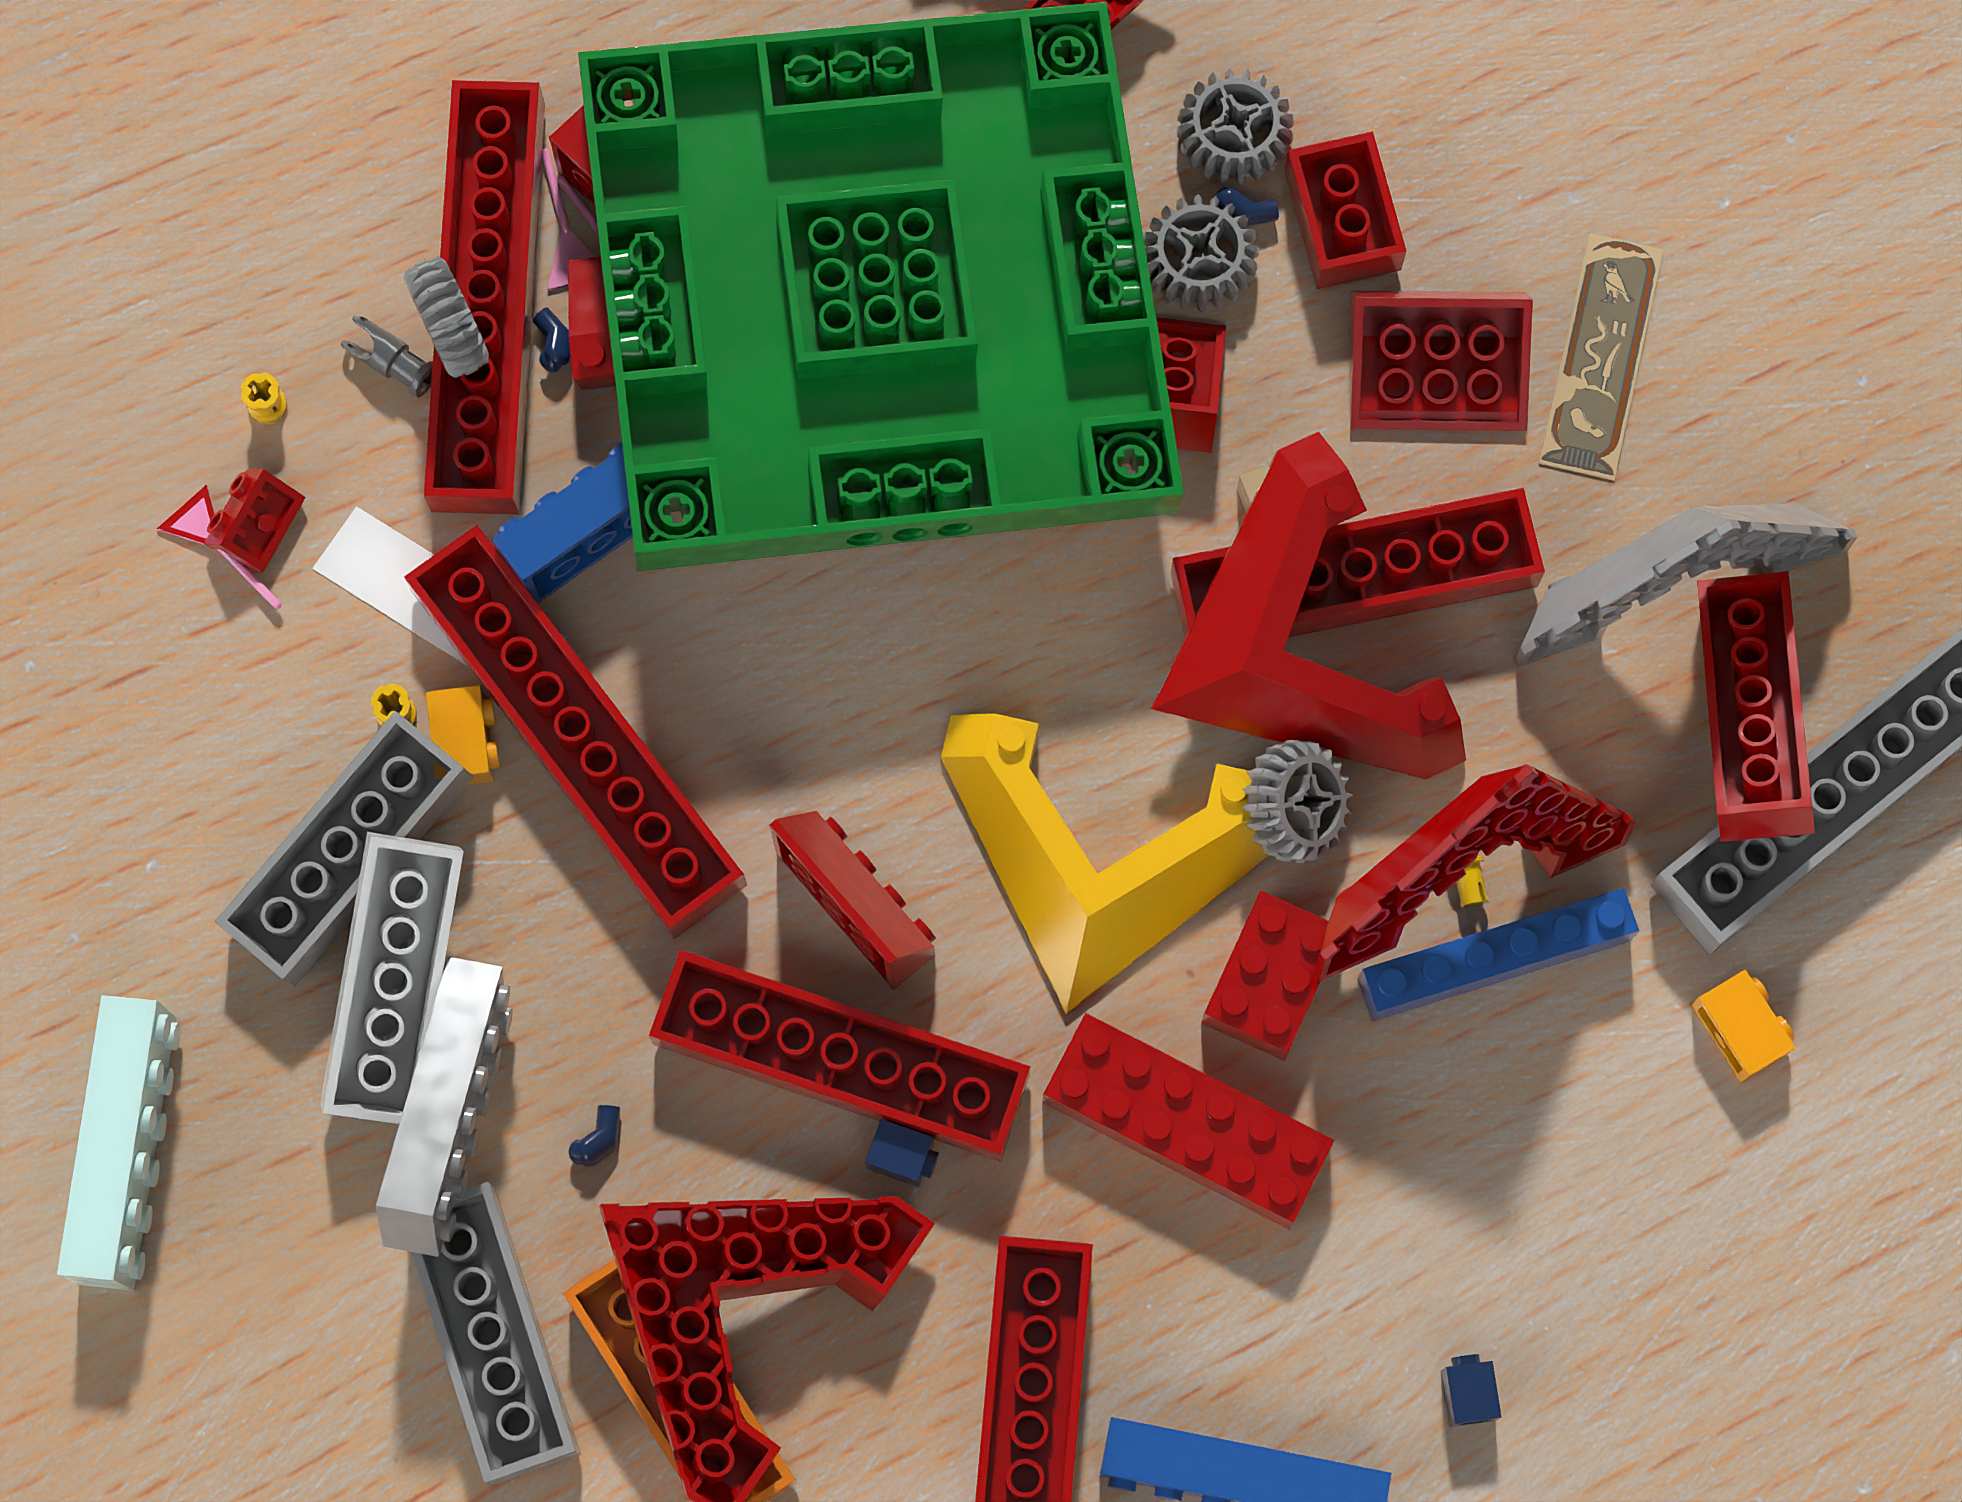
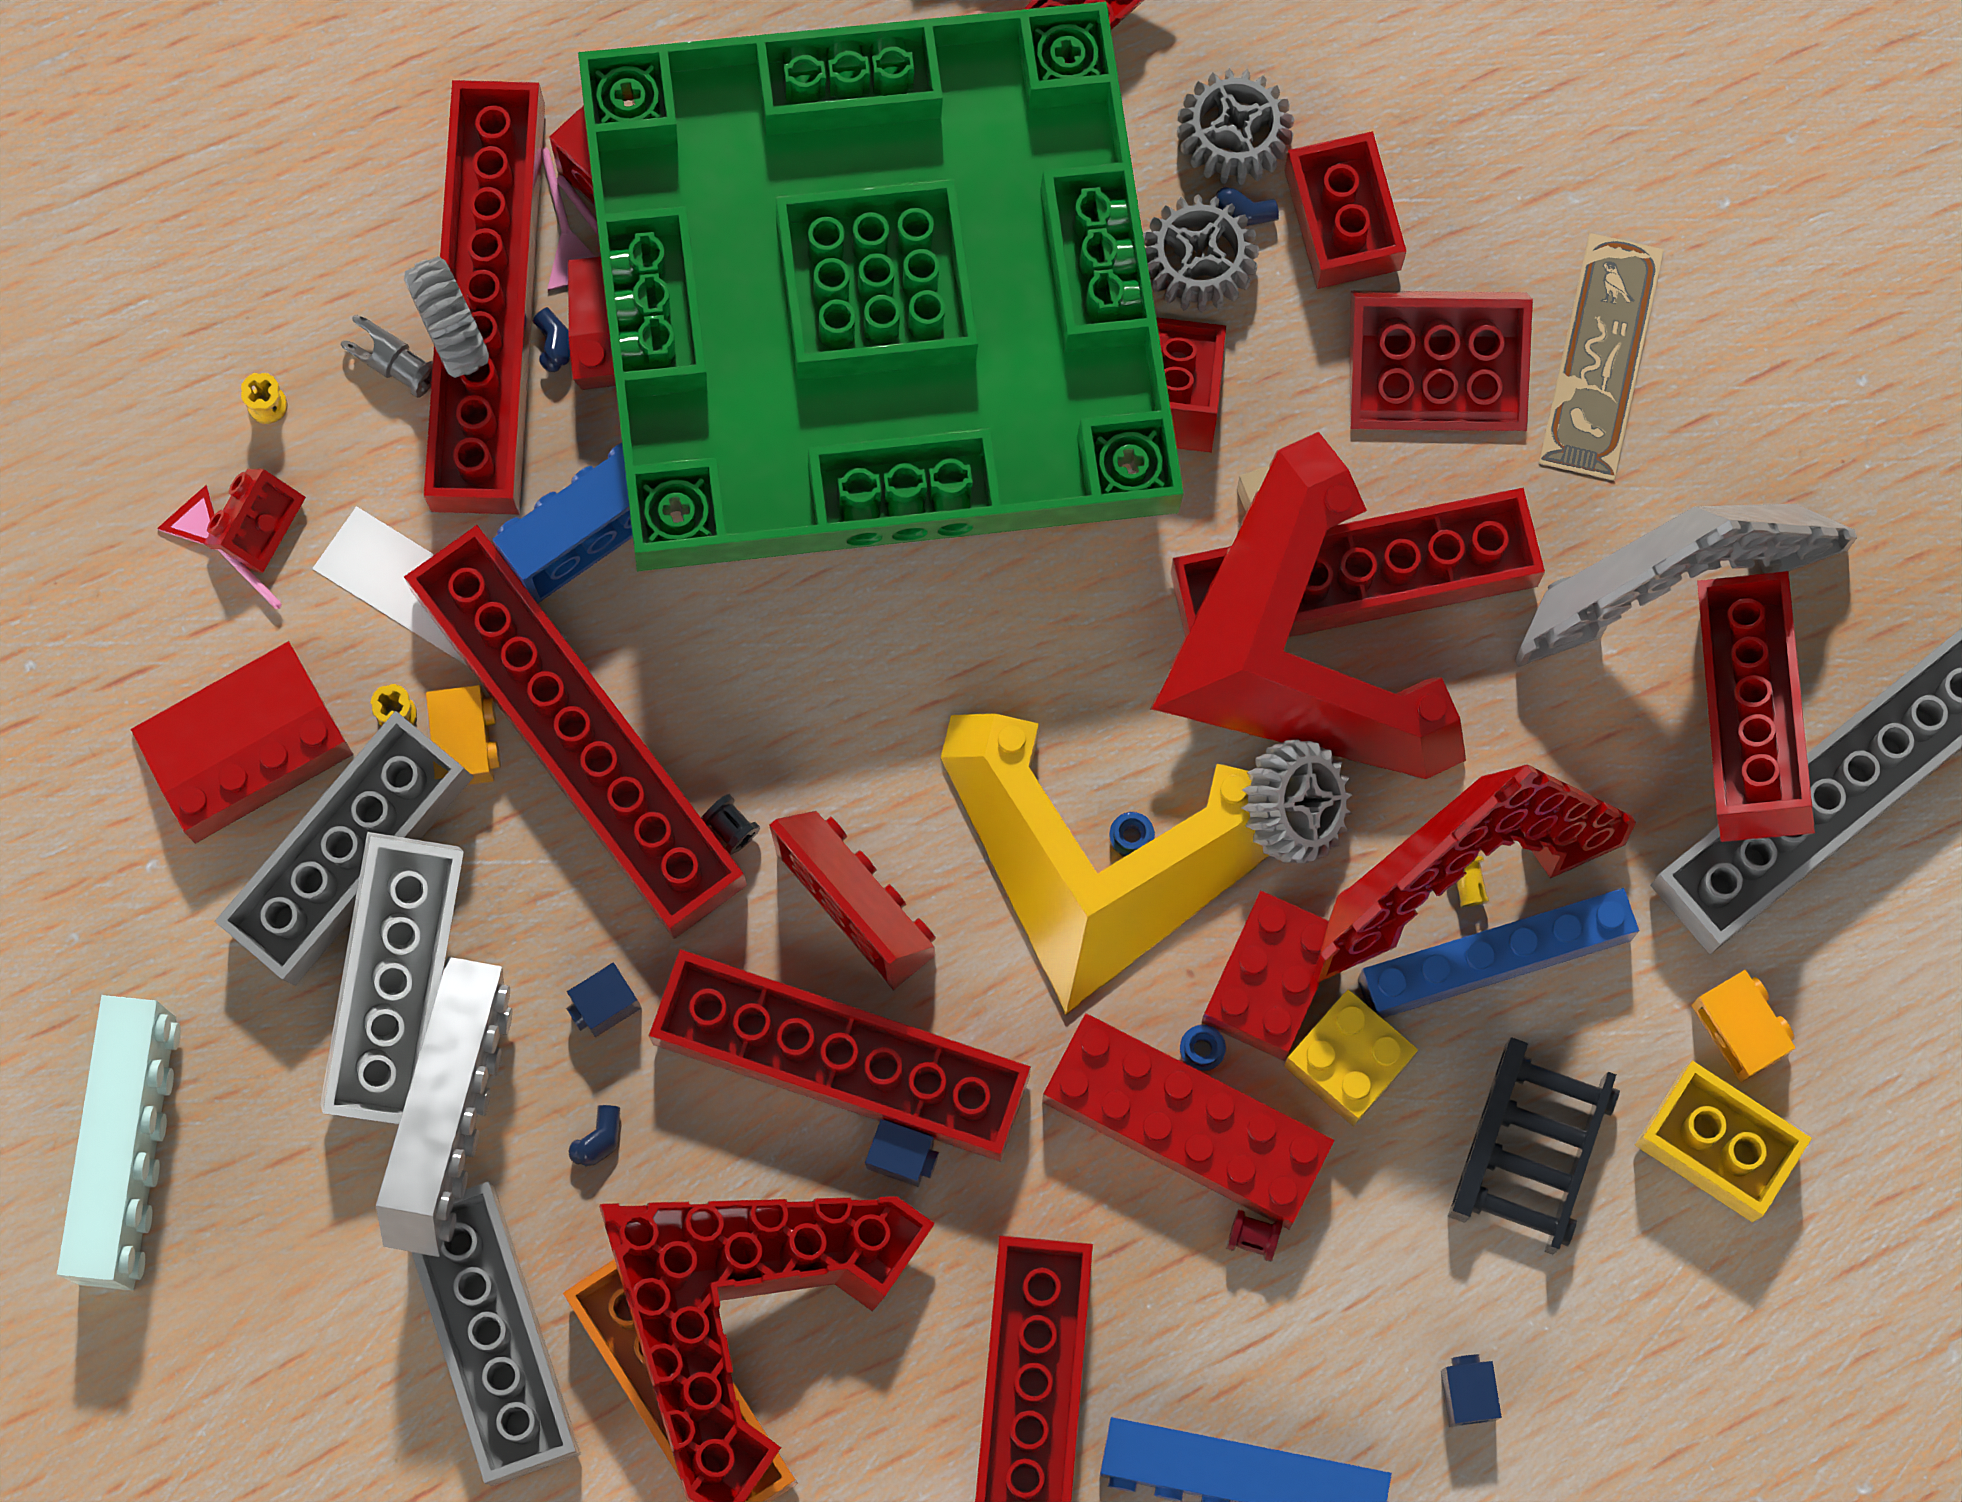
(241, 742): none -> red slope
(602, 1001): none -> dark blue brick
(730, 824): none -> black bush
(1127, 821): none -> blue plate
(1206, 1034): none -> blue plate
(1254, 1235): none -> dark red bush
(1350, 1057): none -> yellow brick
(1488, 1154): none -> black fence
(1723, 1141): none -> yellow brick

